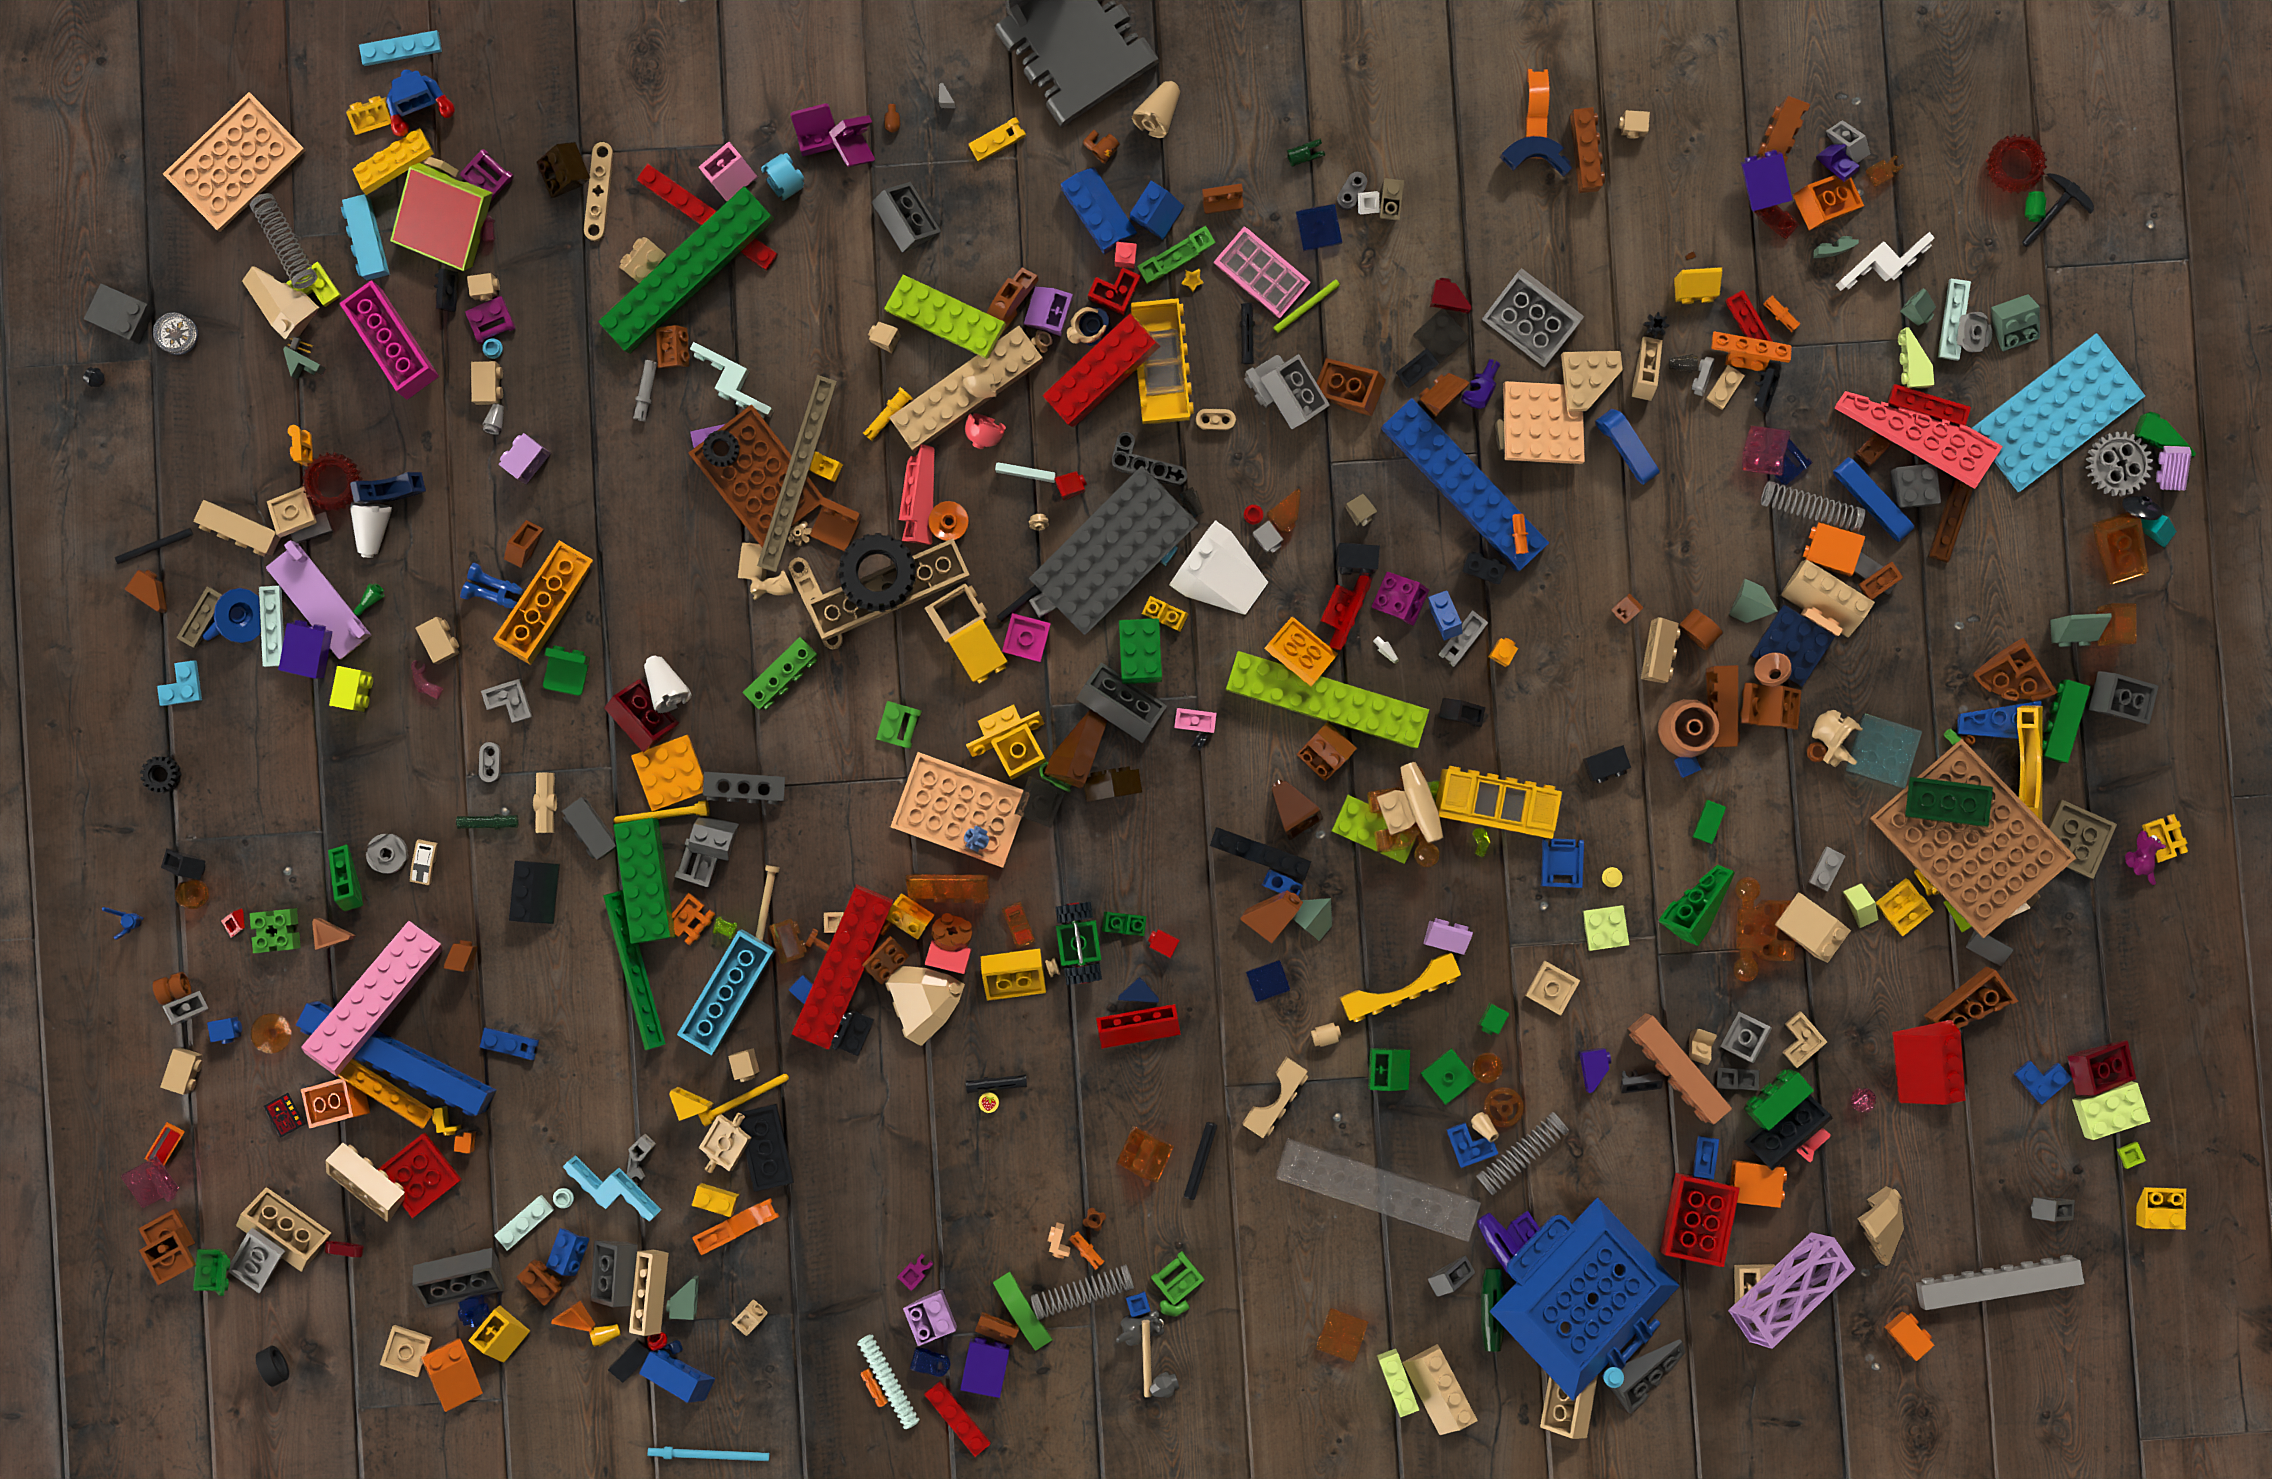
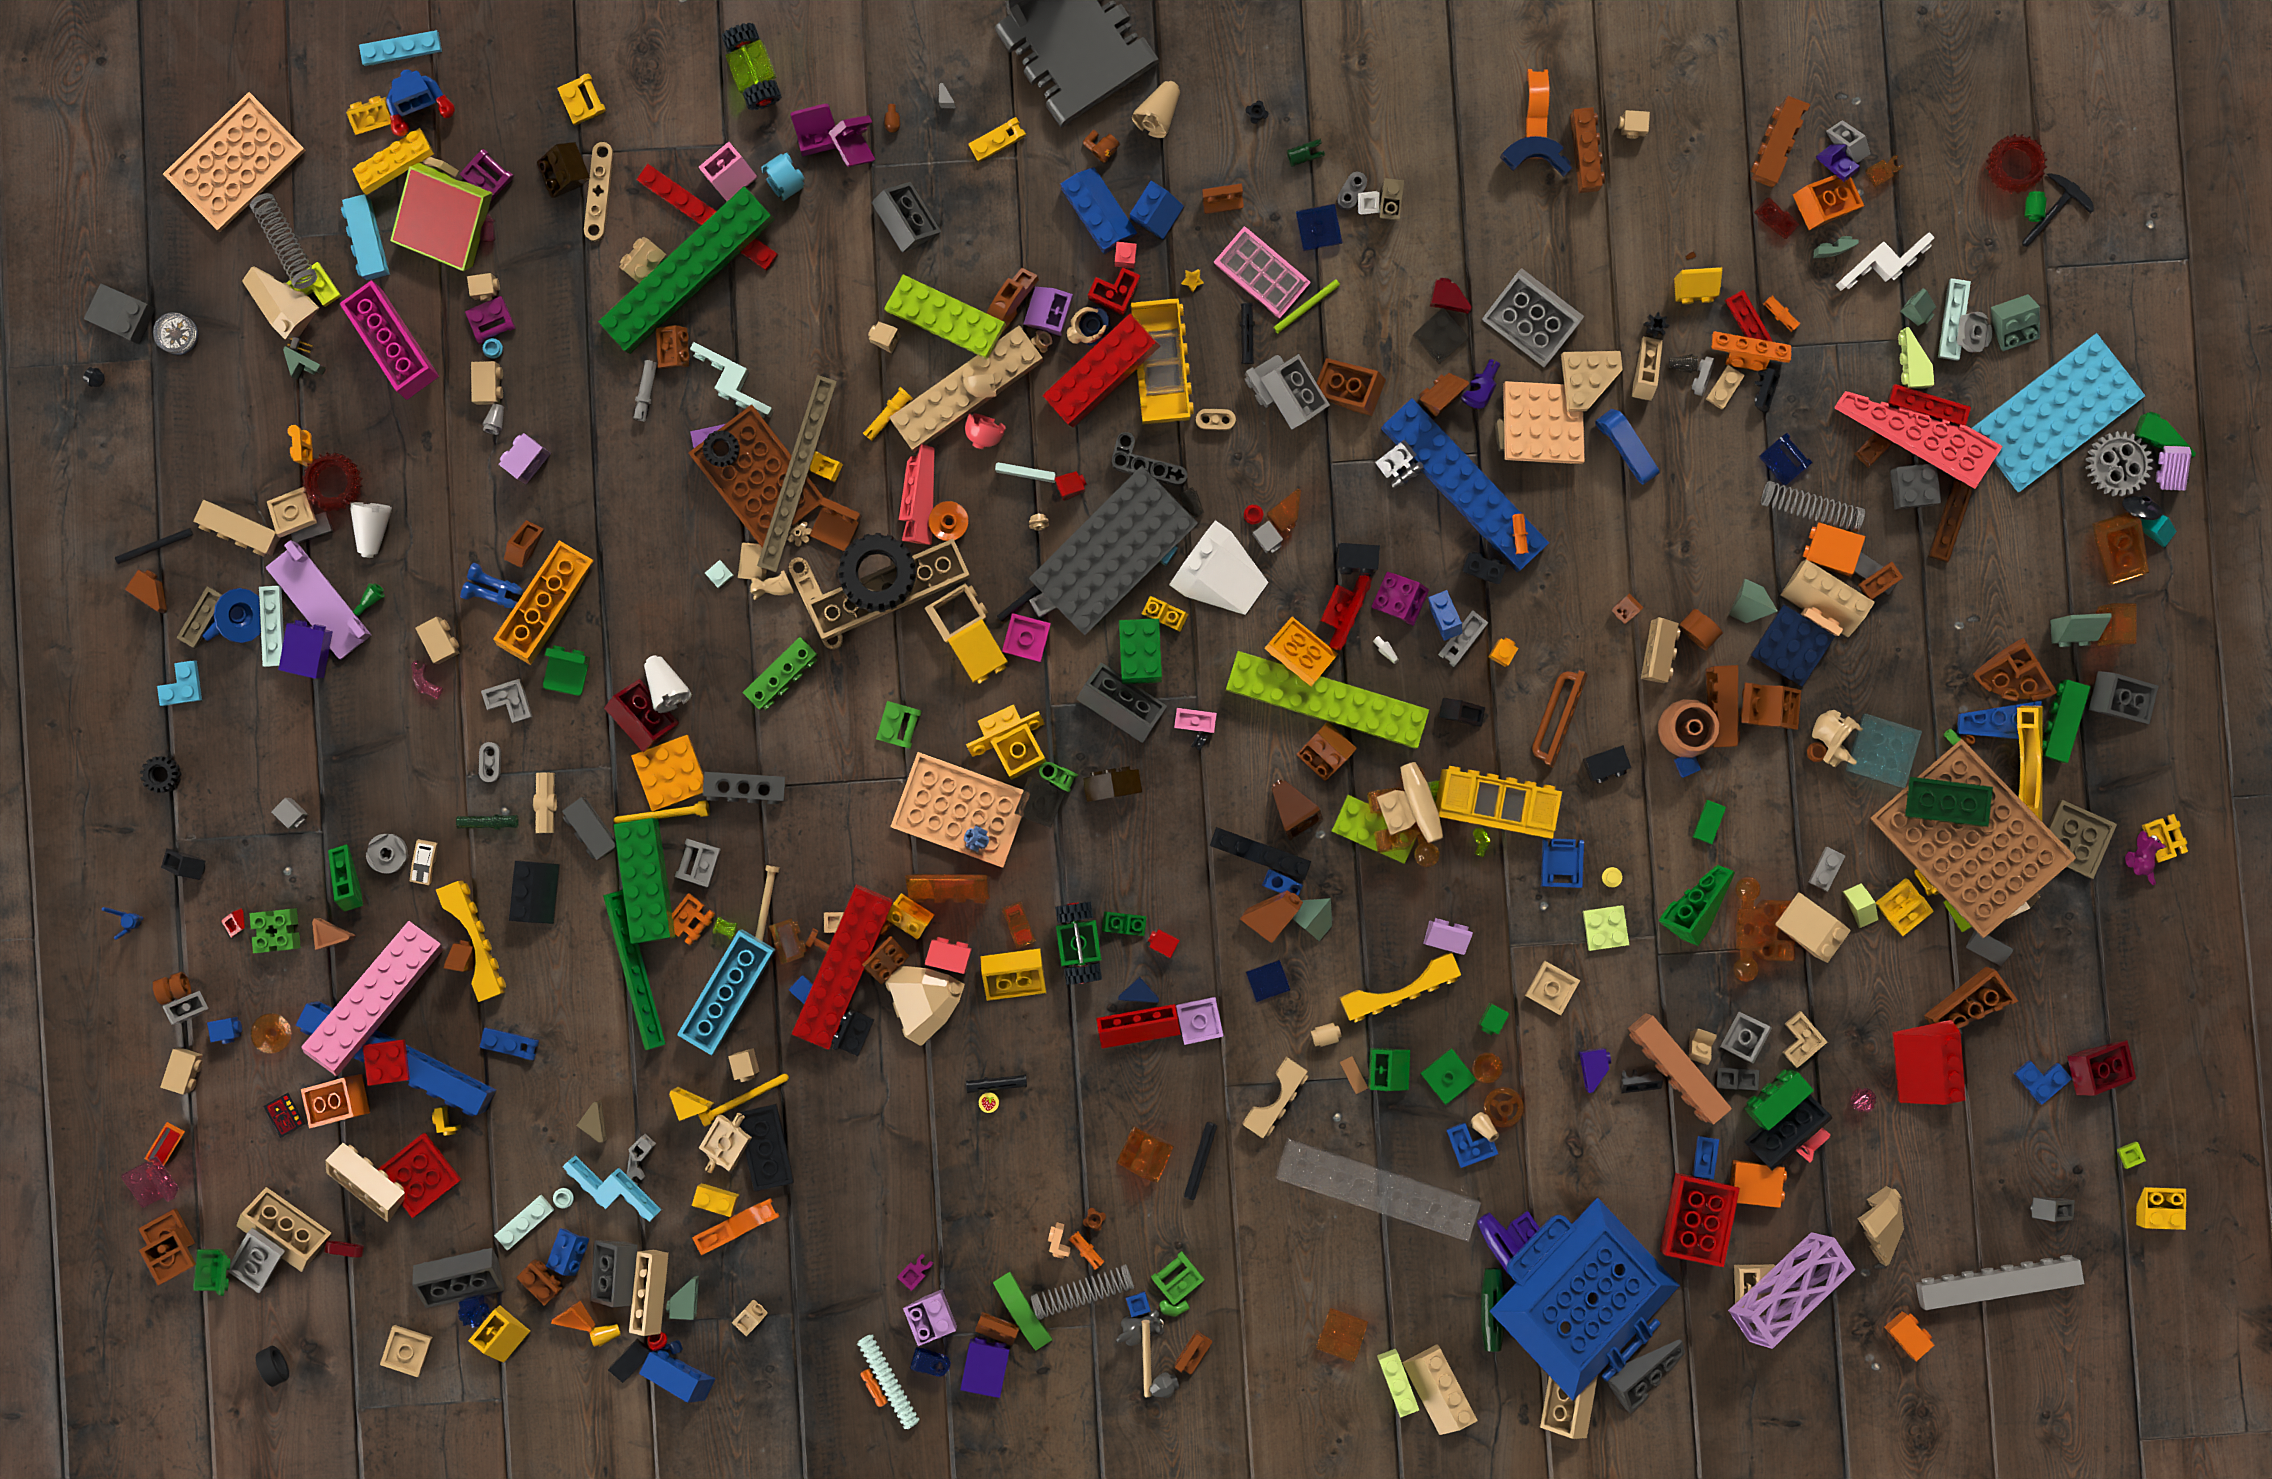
(192, 894): clear orange hair -> none
(290, 813): none -> light grey brick
(351, 689): neon yellow brick -> none
(386, 1062): none -> red plate
(386, 1093): light orange plate -> none
(388, 489): dark blue arch -> none
(447, 290): black plate -> none
(452, 1374): orange slope -> none
(466, 1142): orange piece -> none
(486, 978): none -> yellow arch
(575, 101): none -> yellow plate
(593, 1122): none -> dark tan slope
(669, 1453): medium azure bar -> none
(713, 837): dark grey slope -> none
(719, 574): none -> light aqua plate
(751, 66): none -> plate
(953, 923): dark orange plate -> none
(957, 1418): red plate -> none
(1052, 967): tan bush -> none
(1076, 754): reddish brown wedge -> none
(1177, 255): bright green slope -> none
(1193, 1352): none -> dark orange bracket
(1199, 1020): none -> lavender plate
(1258, 106): none -> black plate
(1354, 1075): none -> medium nougat sticker
(1361, 510): dark tan slope -> none
(1395, 459): none -> plate
(1417, 368): black plate -> none
(1451, 1276): dark grey slope -> none
(1551, 757): none -> dark orange piece
(1555, 1120): light grey piece -> none
(1613, 1377): medium azure plate -> none
(1765, 450): clear pink bracket -> none
(1766, 180): dark purple brick -> none
(1772, 663): nougat piece -> none
(1873, 499): blue beam -> none
(2111, 1111): yellowish green brick -> none

